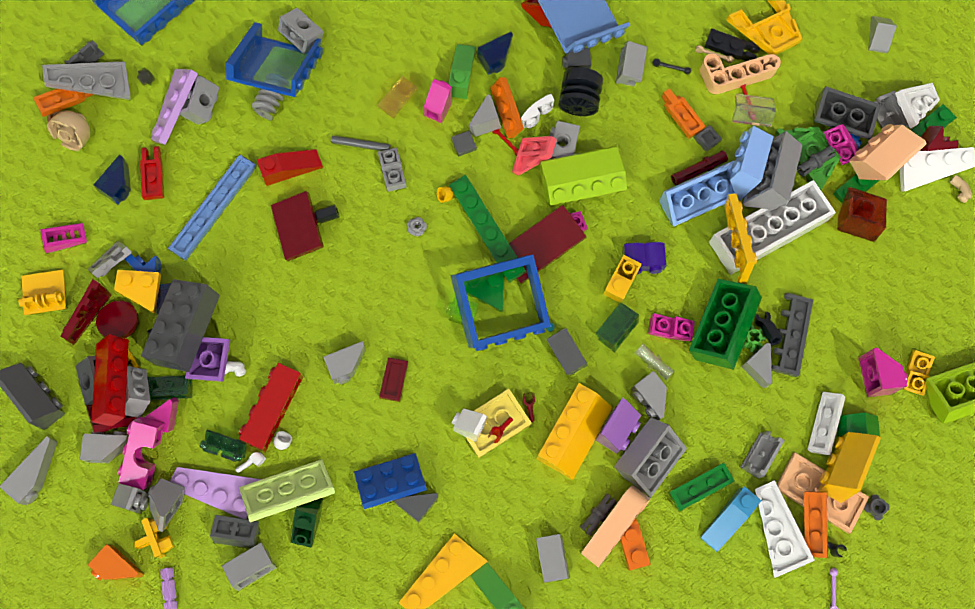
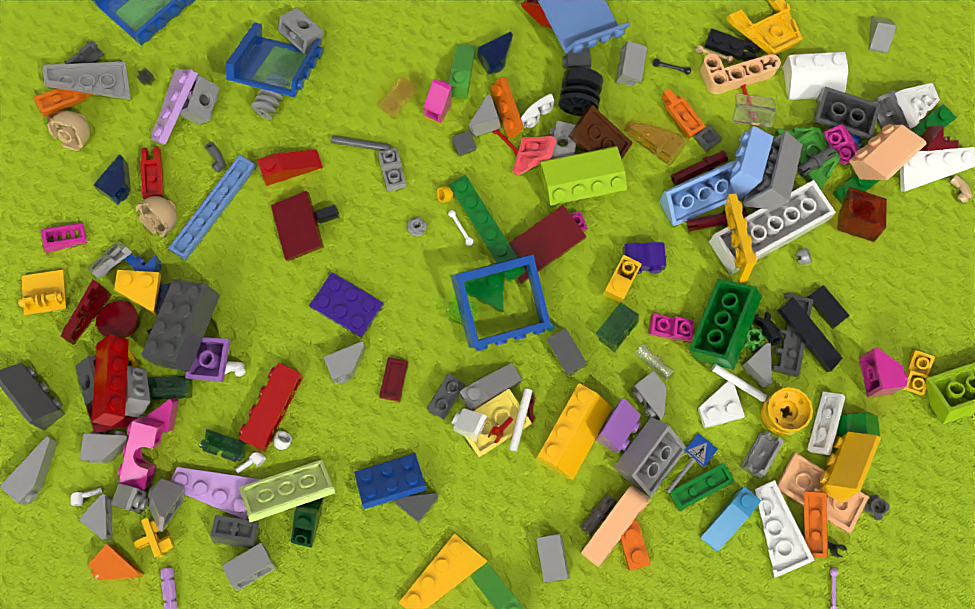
(77, 498): none -> white hand
(99, 517): none -> light grey slope
(157, 215): none -> tan cylinder
(216, 154): none -> dark grey arm
(346, 305): none -> dark purple plate
(445, 396): none -> dark grey hinge
(469, 241): none -> white hinge
(489, 387): none -> light grey slope
(520, 420): none -> white bar
(597, 132): none -> reddish brown plate
(659, 141): none -> clear yellow slope
(700, 451): none -> piece
(710, 221): none -> dark red pin
(721, 407): none -> white wing
(738, 382): none -> white bar
(796, 407): none -> yellow wheel
(805, 256): none -> light grey hinge
(809, 334): none -> black tile
(810, 73): none -> white slope
(828, 306): none -> black tile

